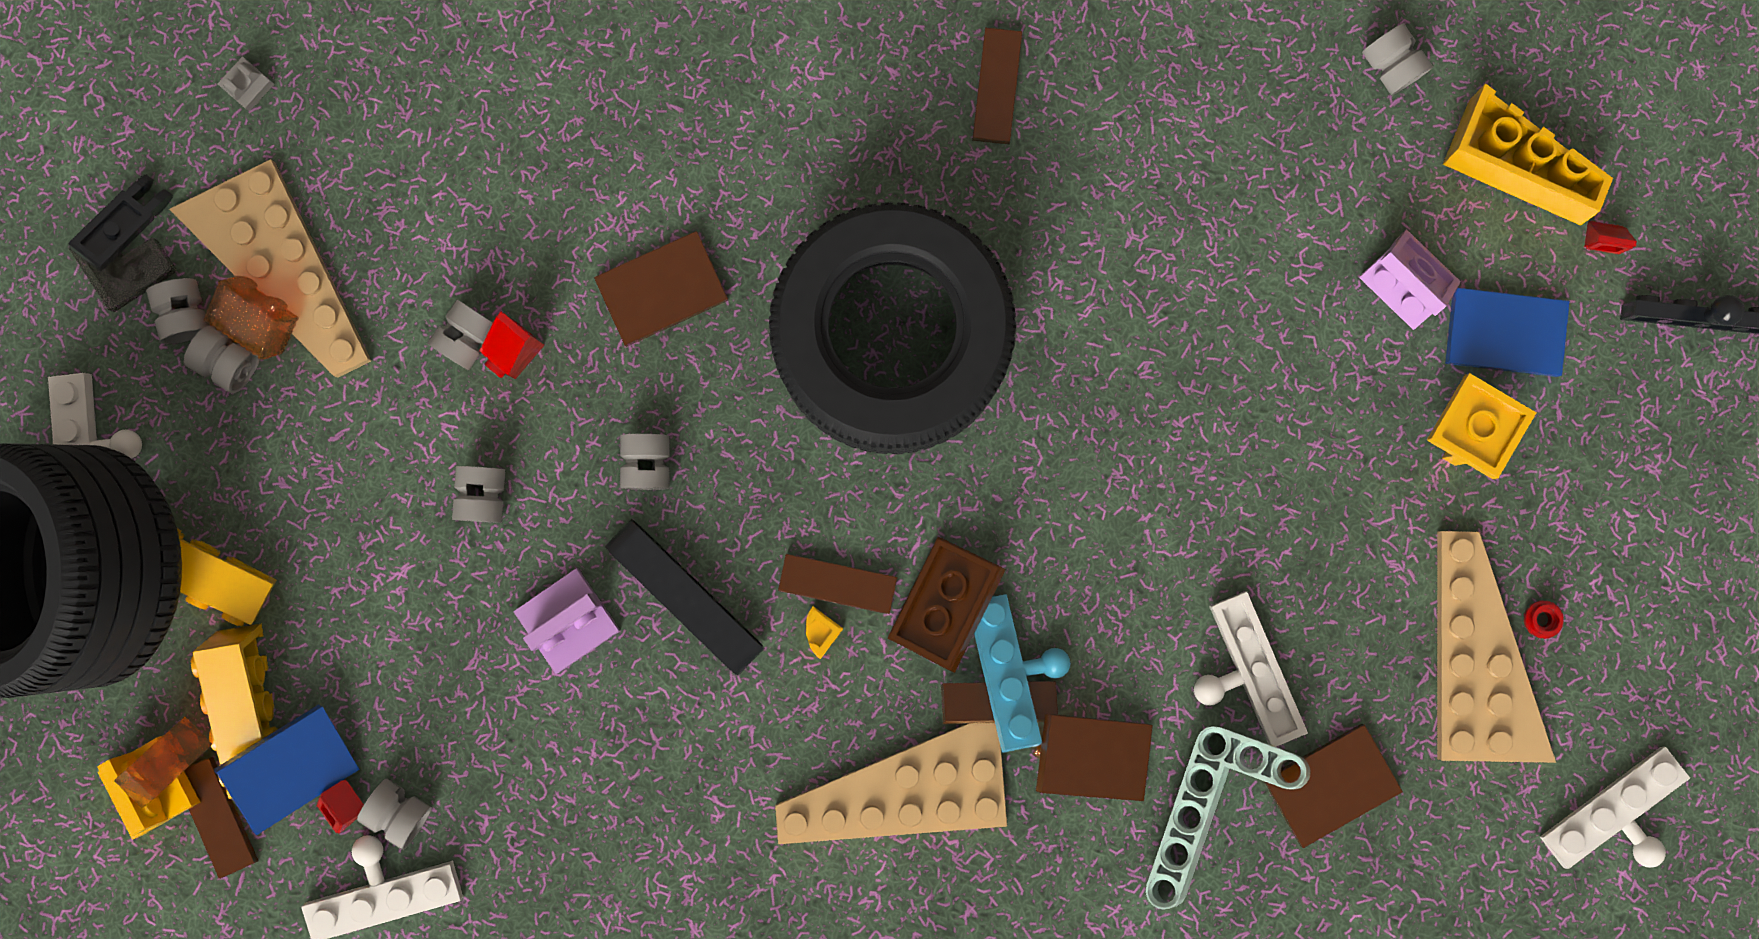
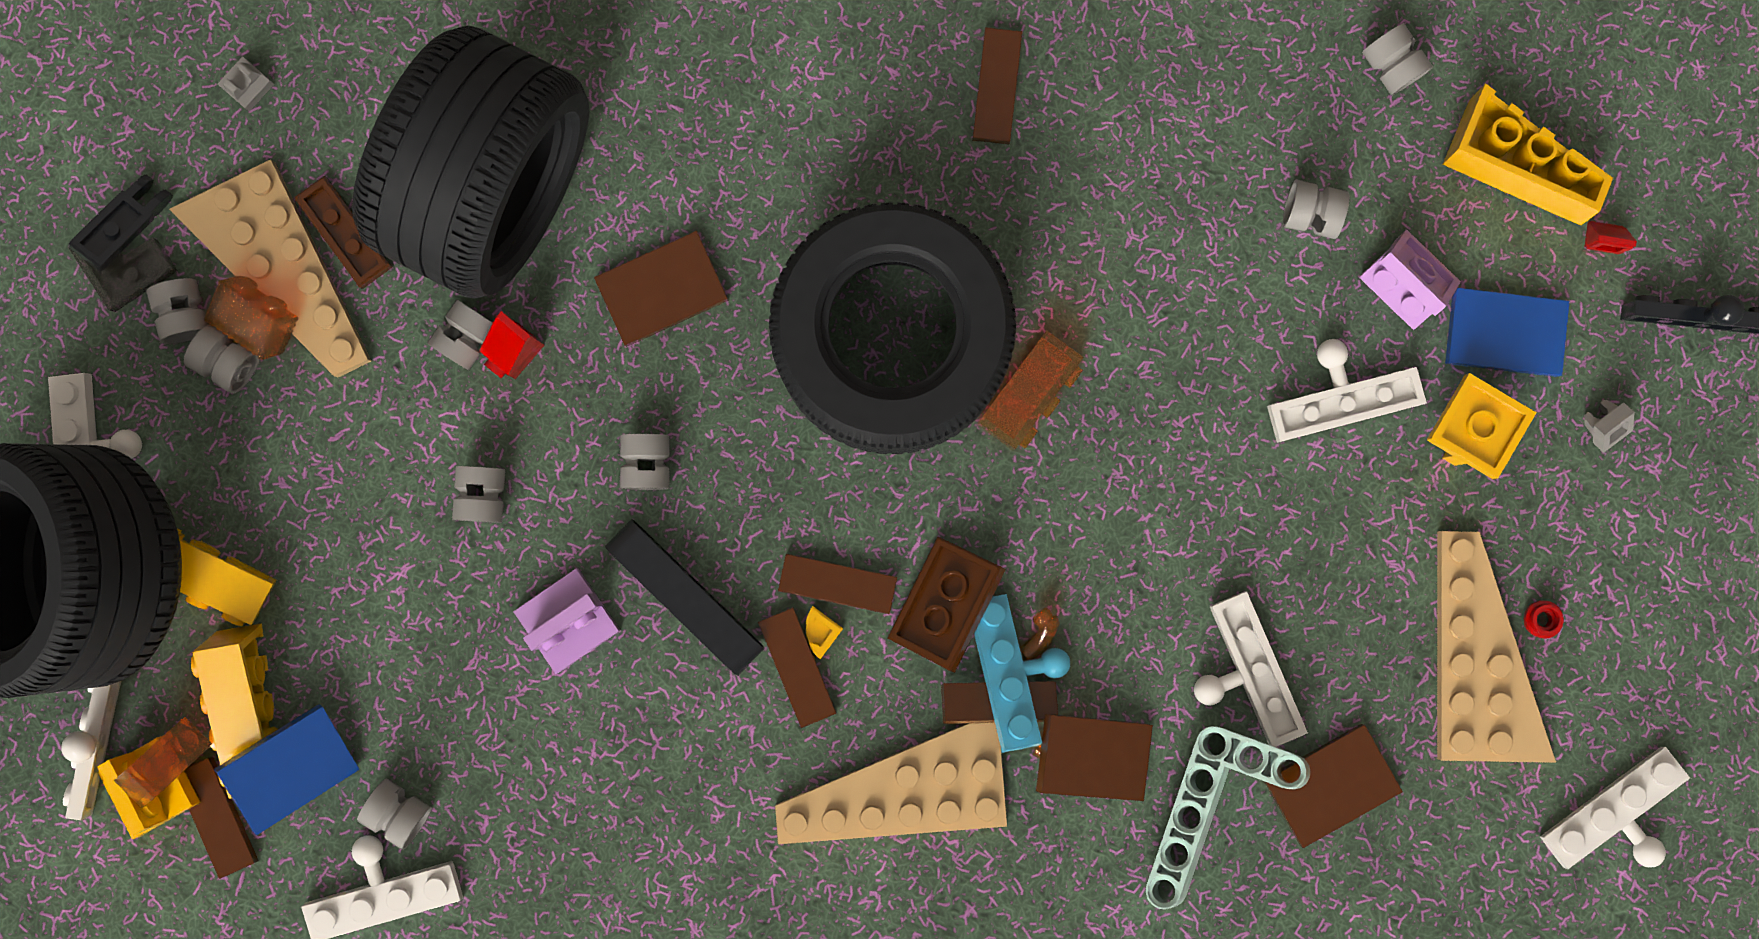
(87, 751): none -> white plate
(337, 227): none -> reddish brown tile
(340, 806): red slope -> none
(469, 161): none -> black tyre
(797, 667): none -> reddish brown tile
(1032, 392): none -> clear orange brick
(1043, 637): none -> clear orange arm
(1317, 209): none -> light grey wheel
(1347, 401): none -> white plate
(1612, 427): none -> light grey tile

